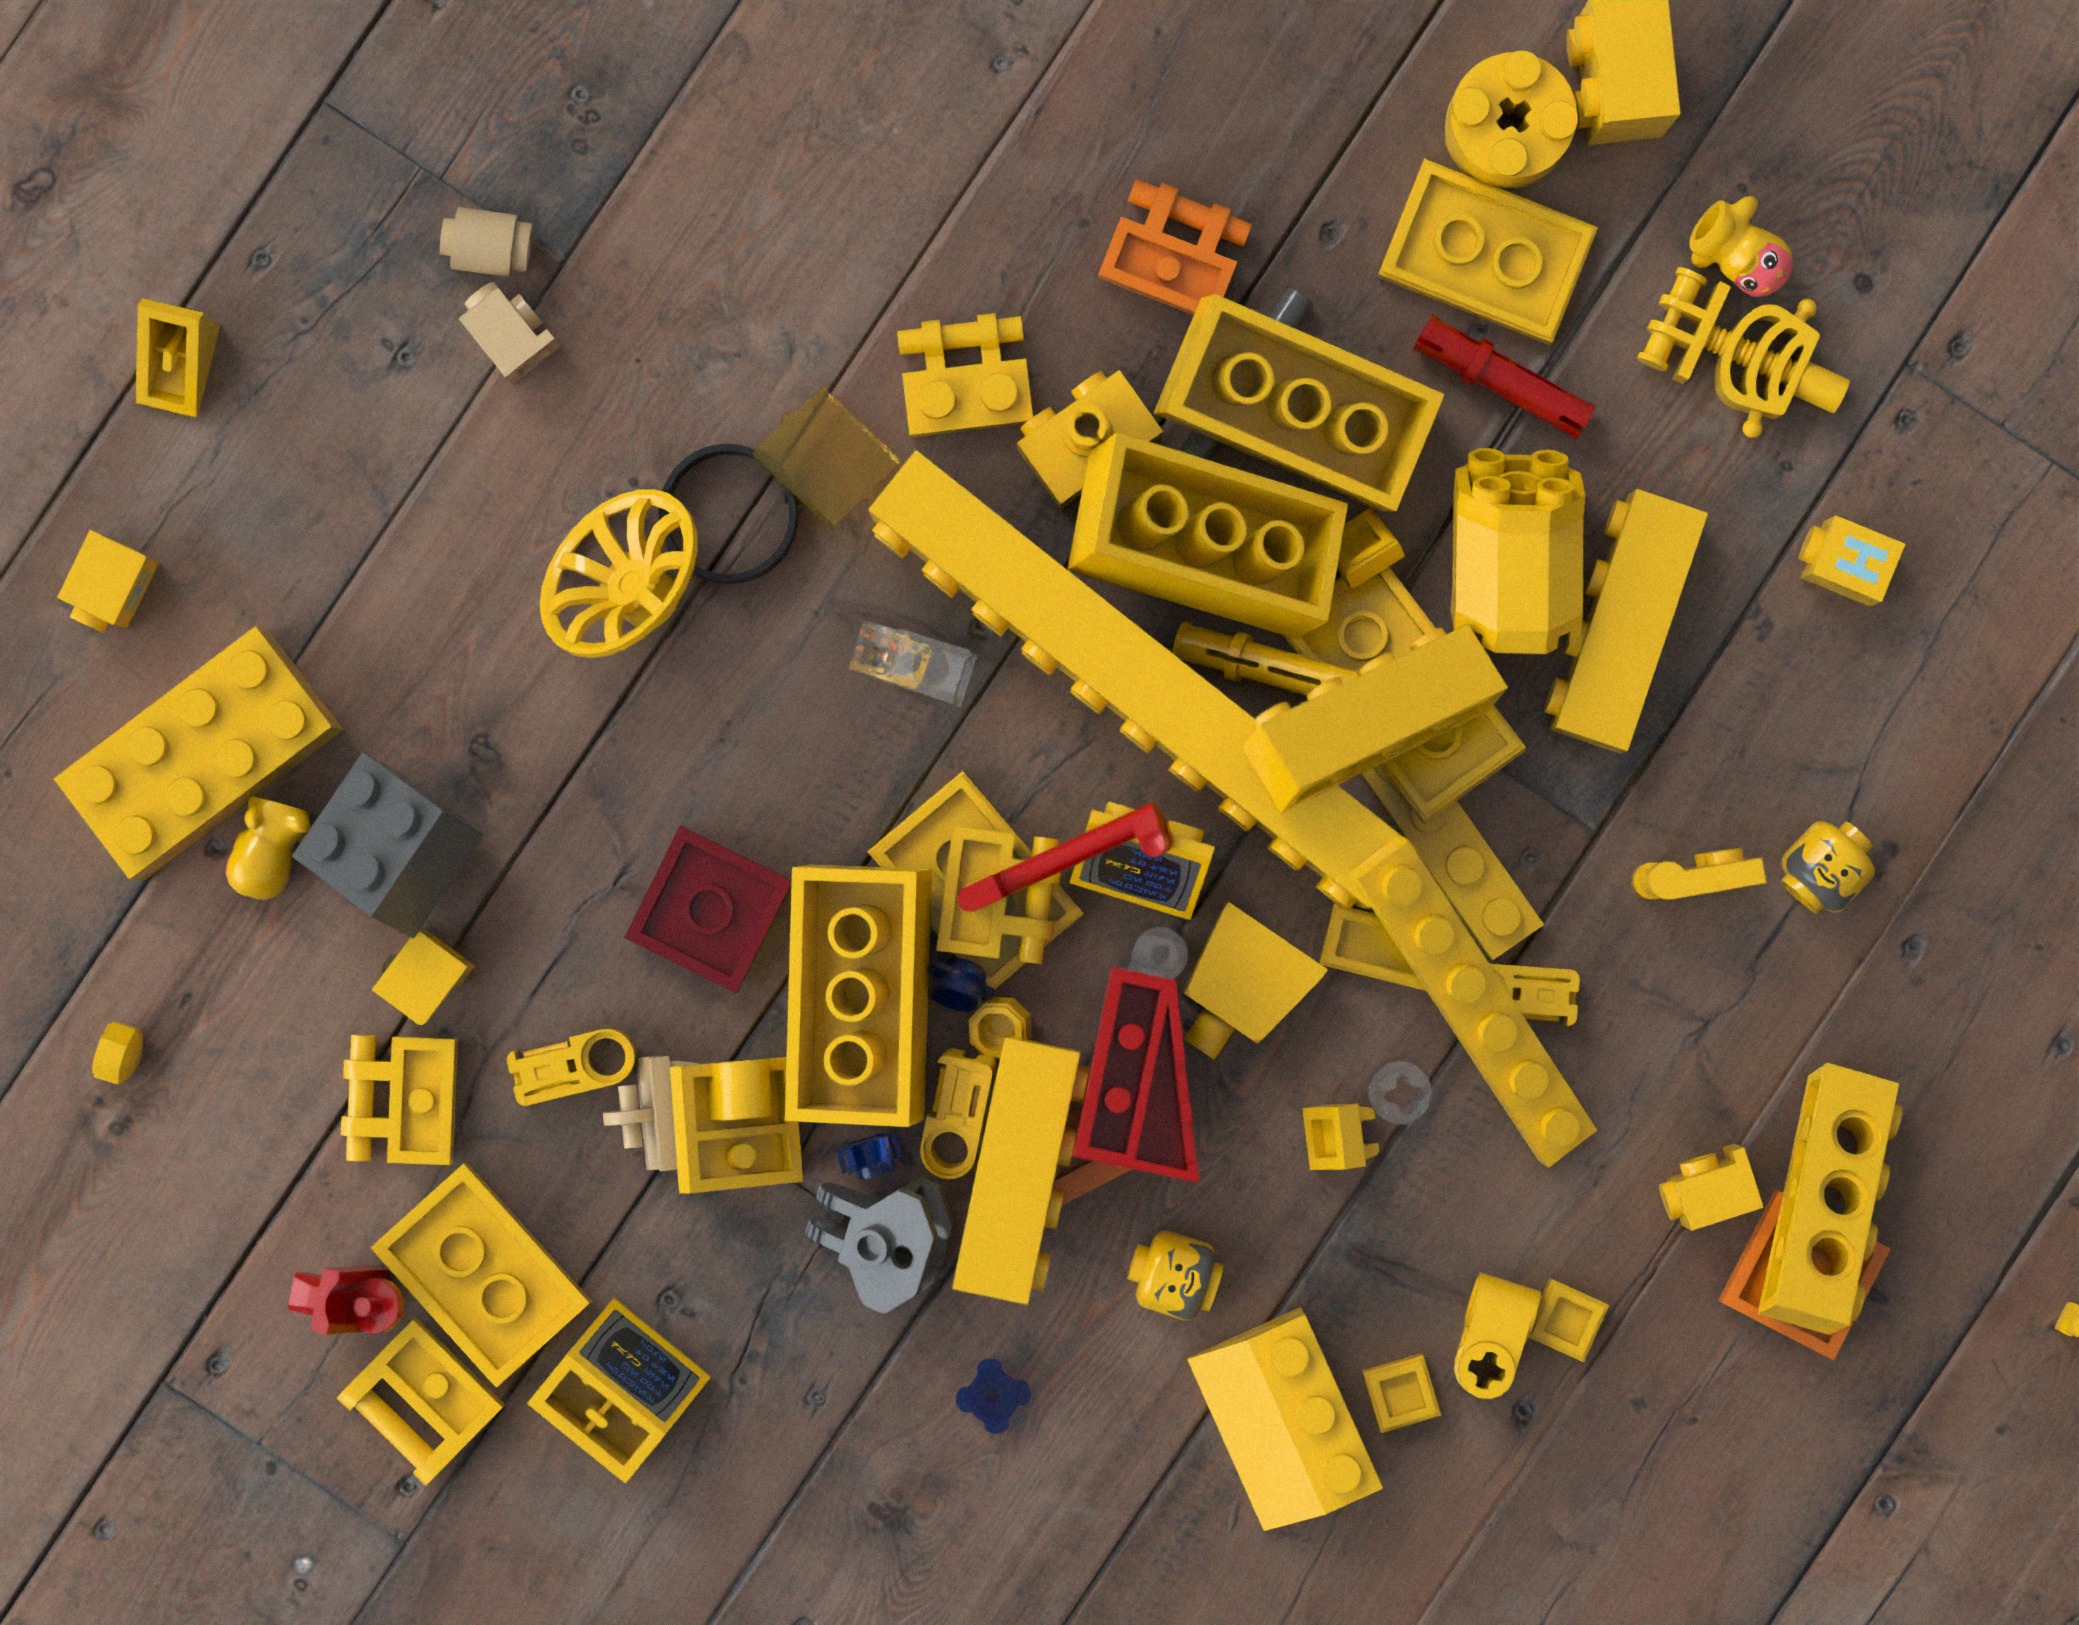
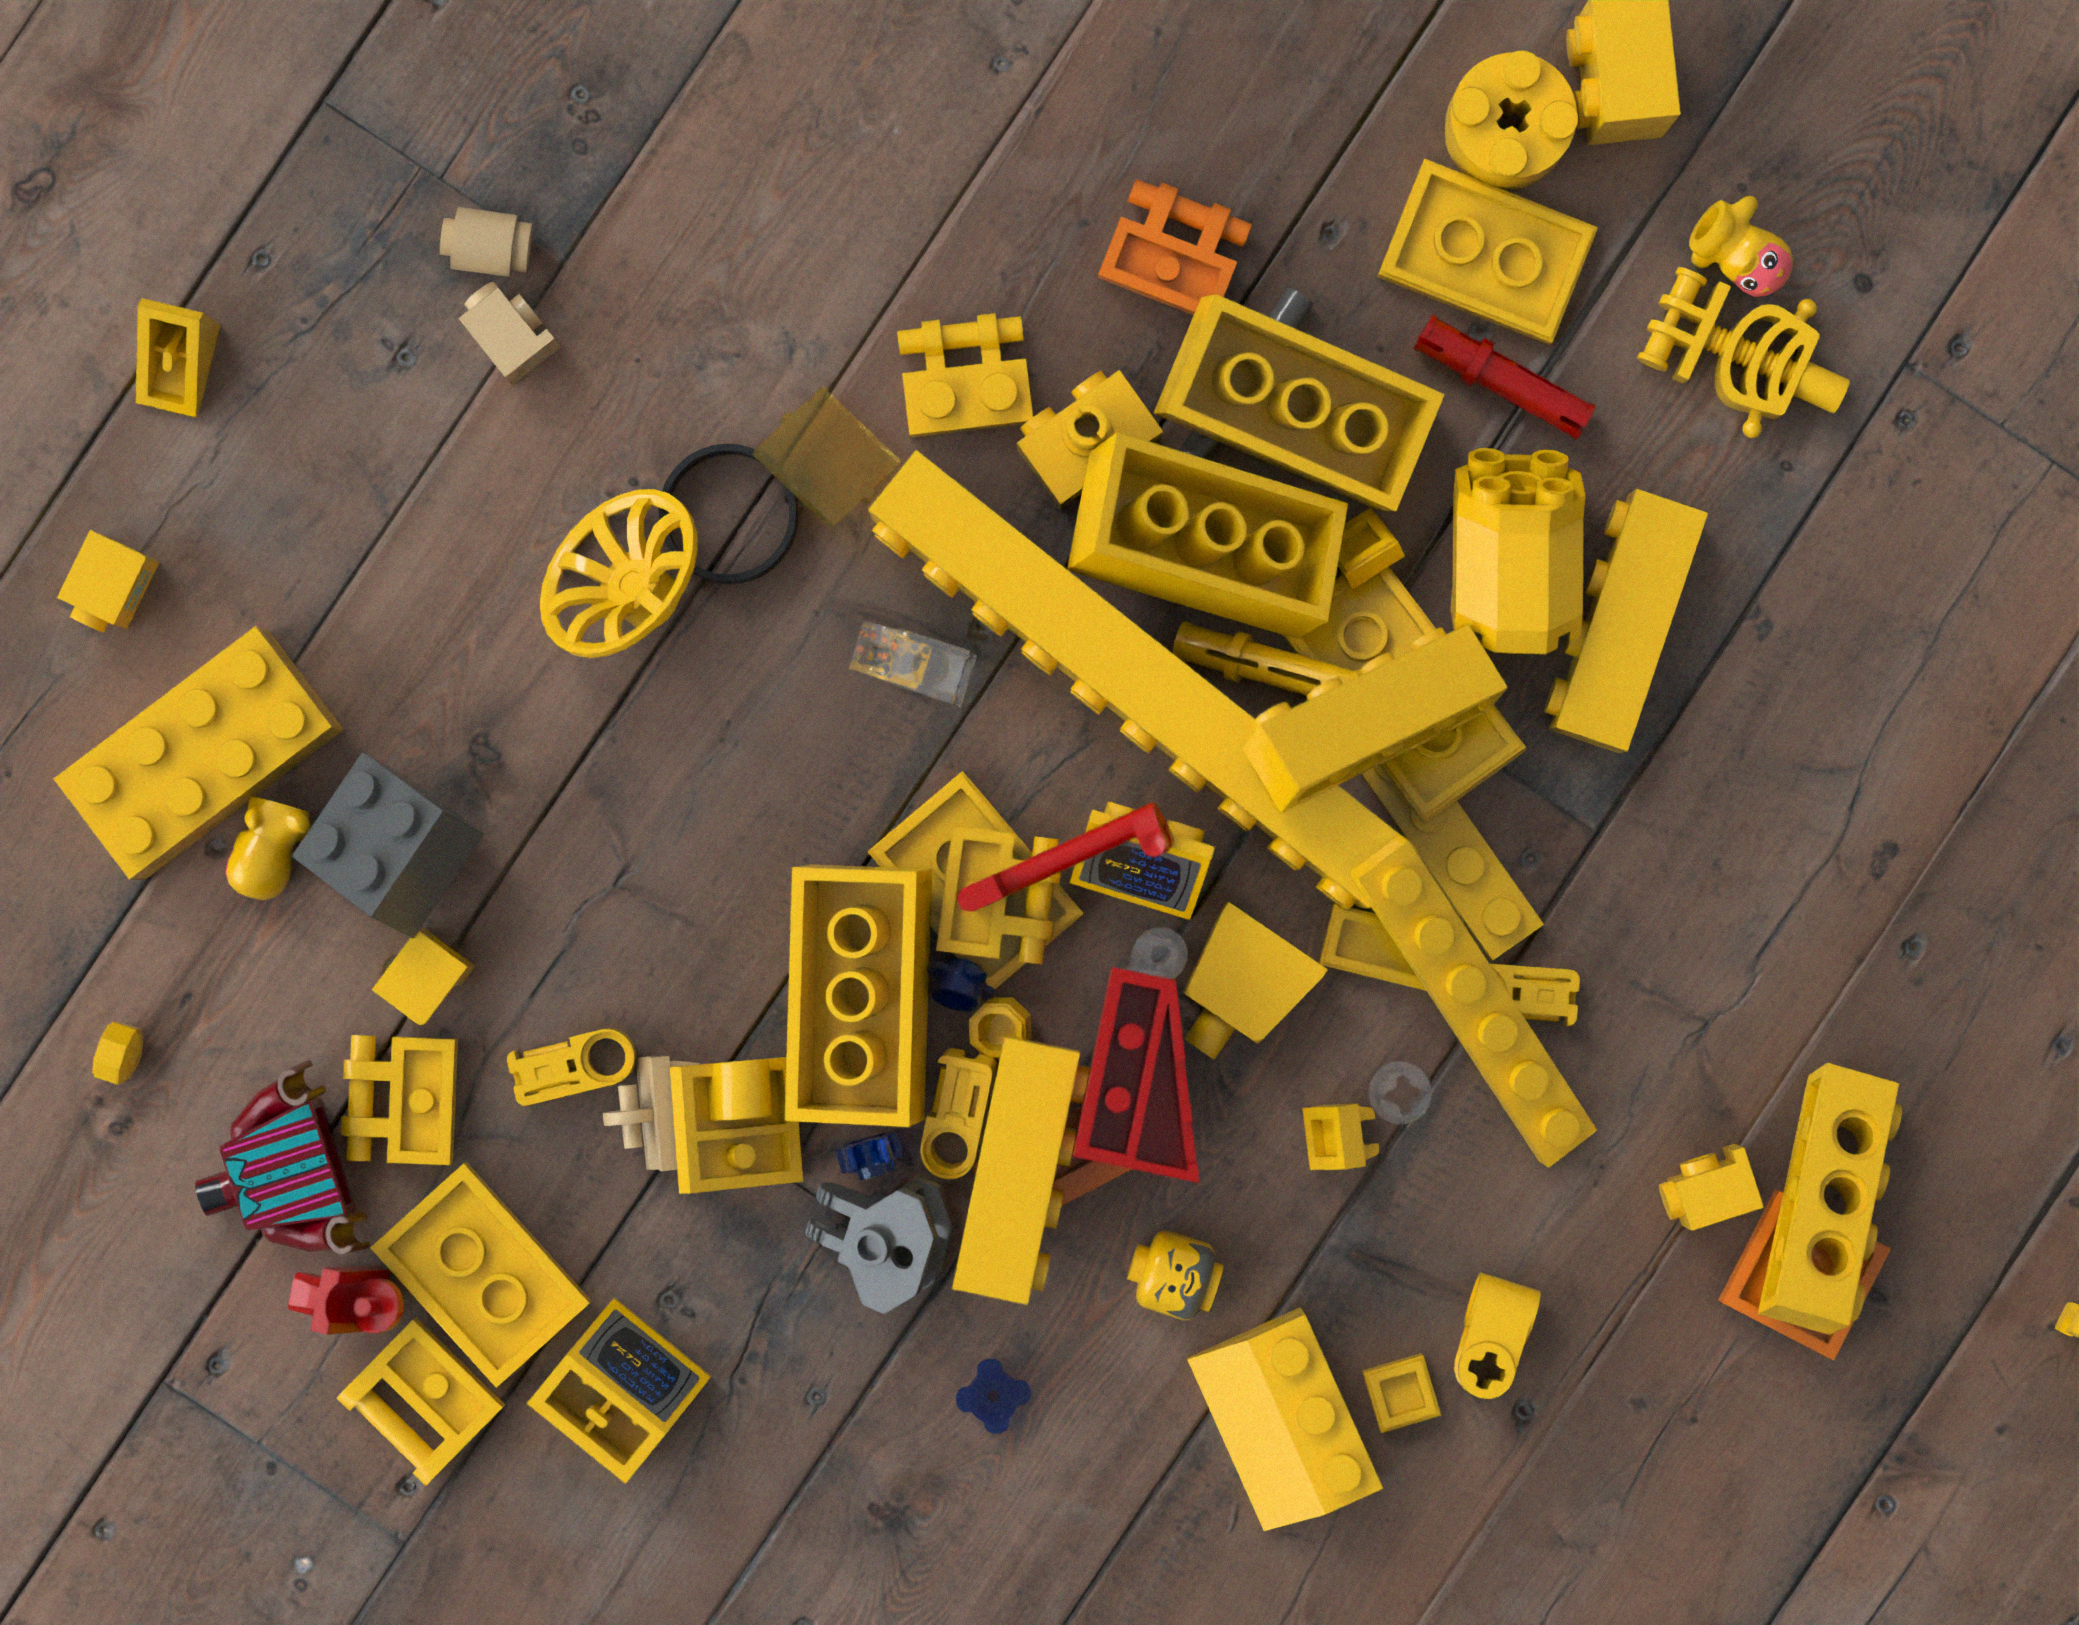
(286, 1171): none -> torso
(708, 909): dark red plate -> none
(1567, 1319): yellow tile -> none
(1713, 873): yellow plate -> none
(1828, 866): yellow head -> none
(1850, 560): yellow brick -> none

